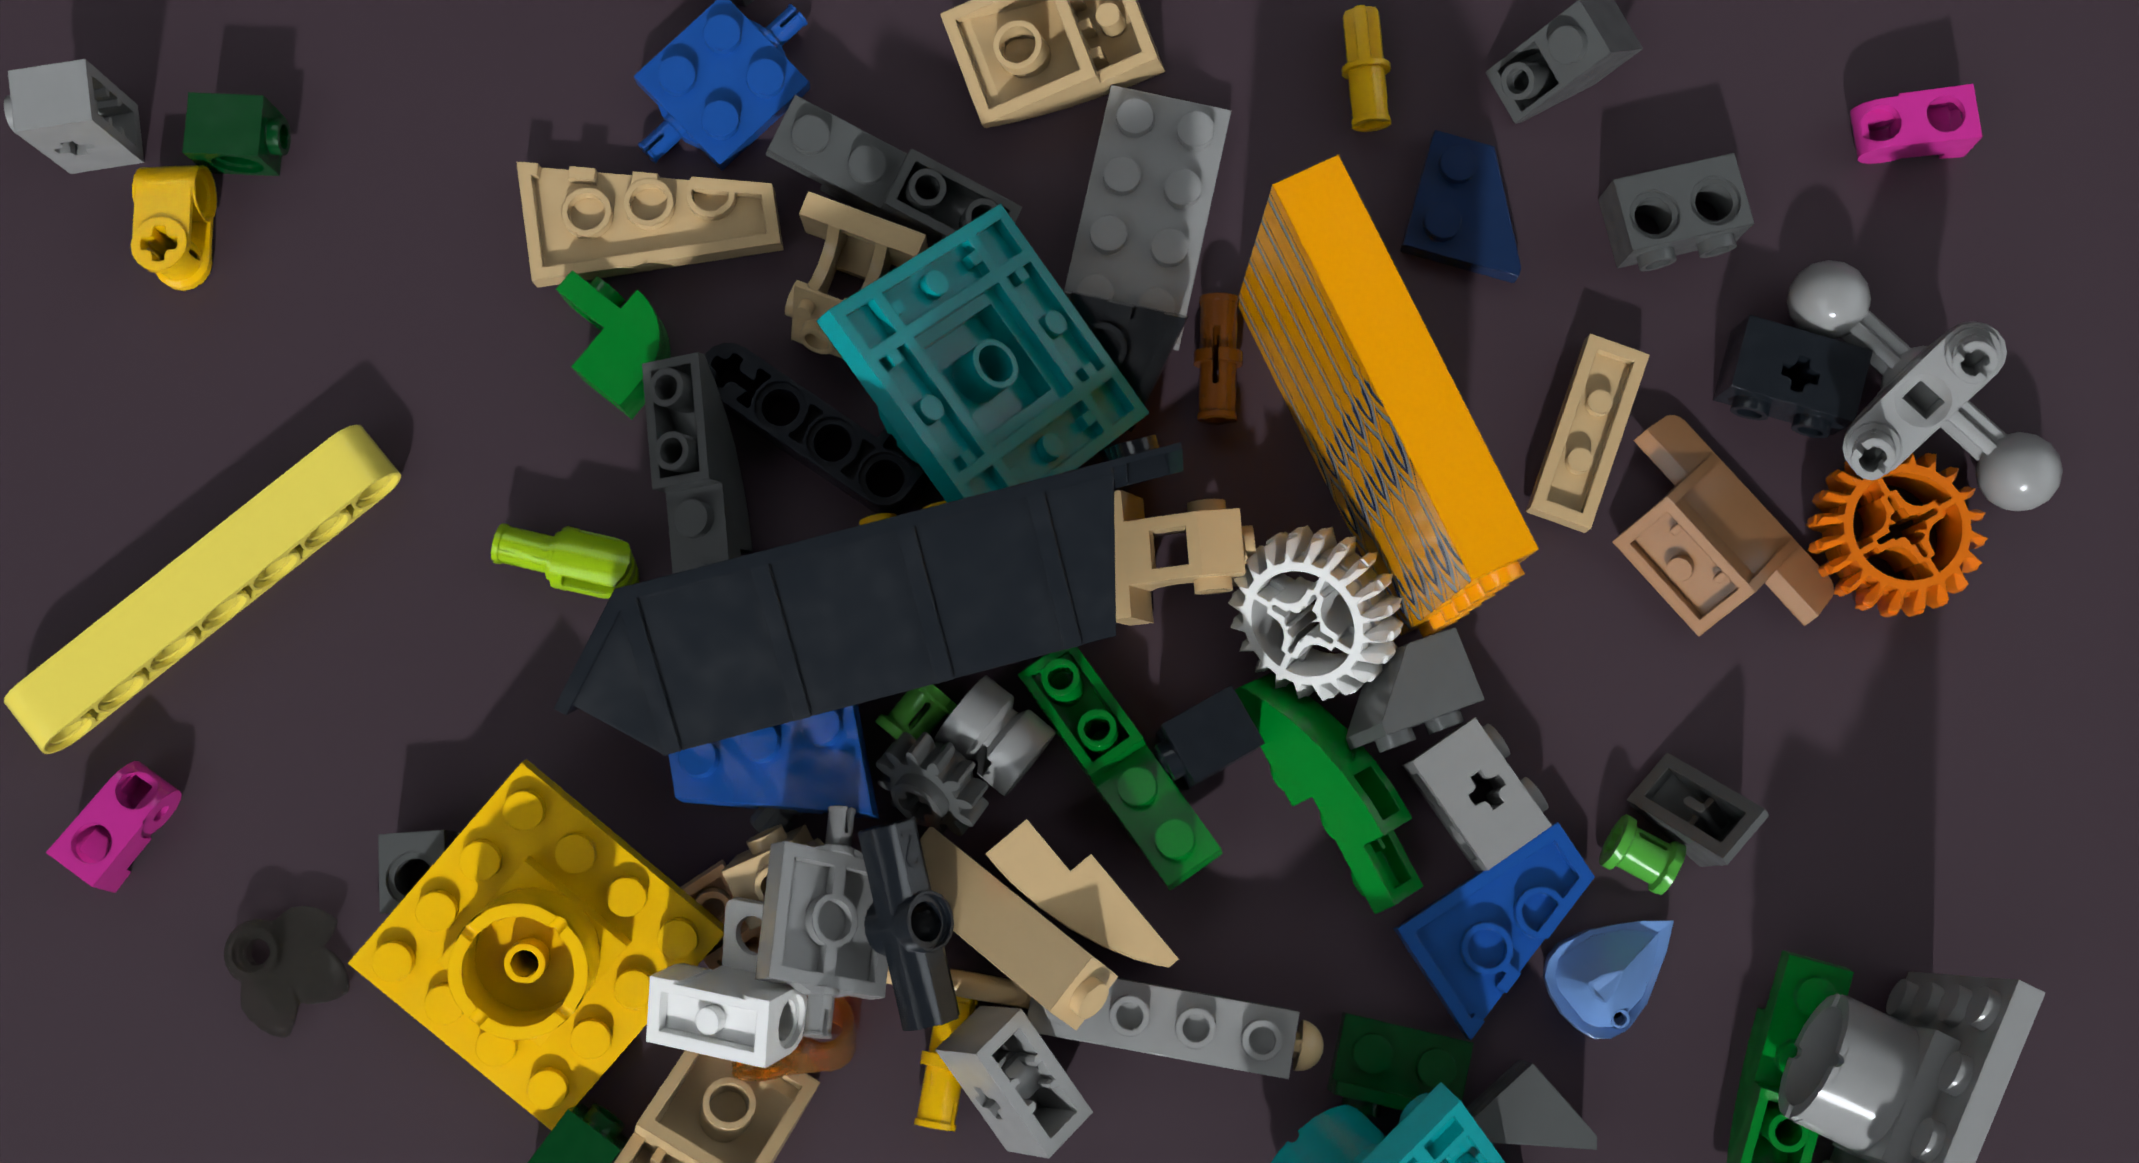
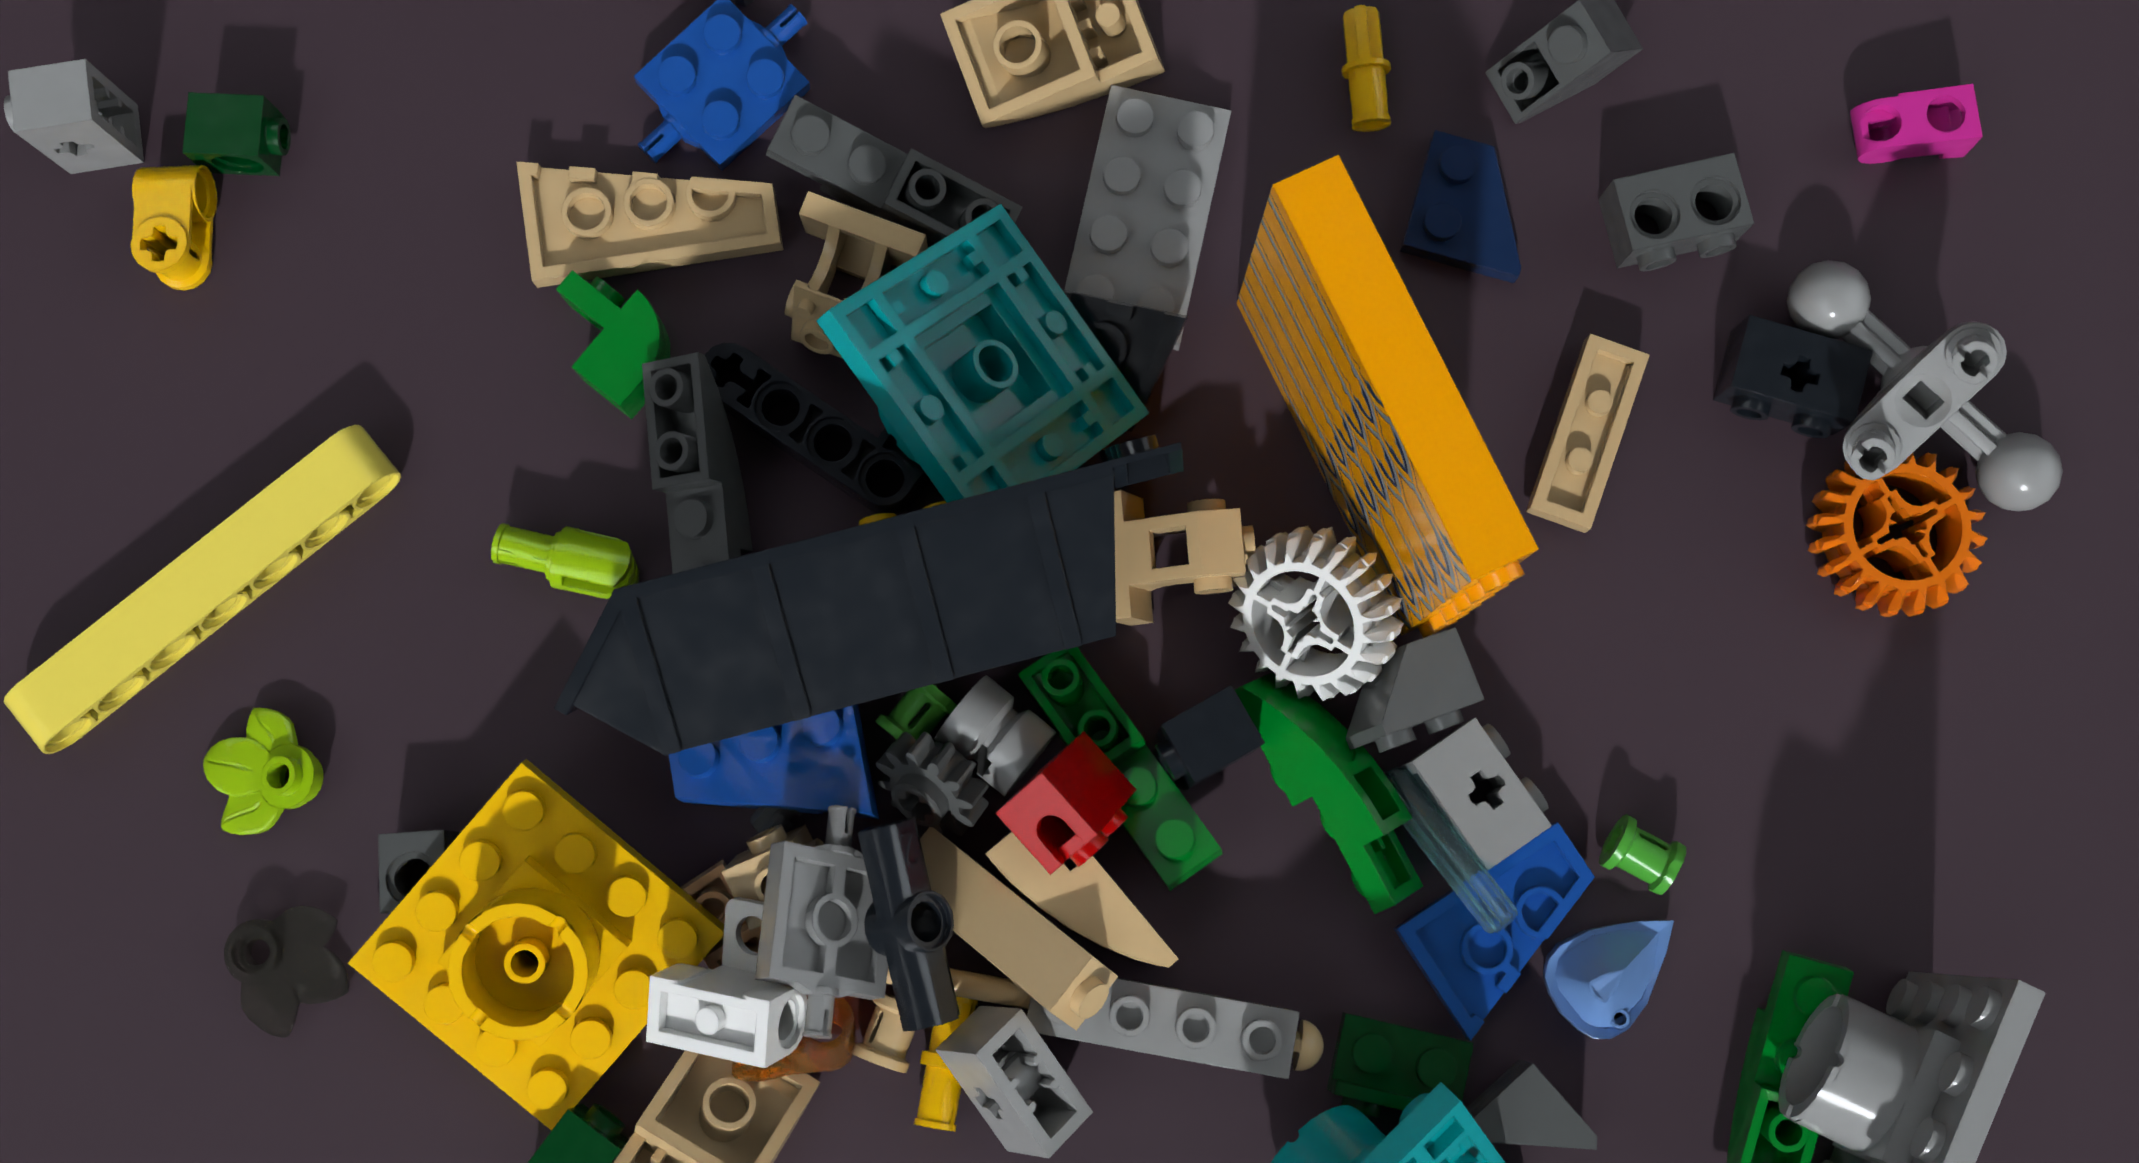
(116, 826): dark pink leg -> none
(255, 769): none -> lime plate
(884, 1039): none -> tan bush
(1069, 805): none -> red brick
(1217, 319): reddish brown pin -> none
(1452, 855): none -> clear light blue axle
(1697, 811): dark grey slope -> none
(1713, 539): medium nougat plate -> none

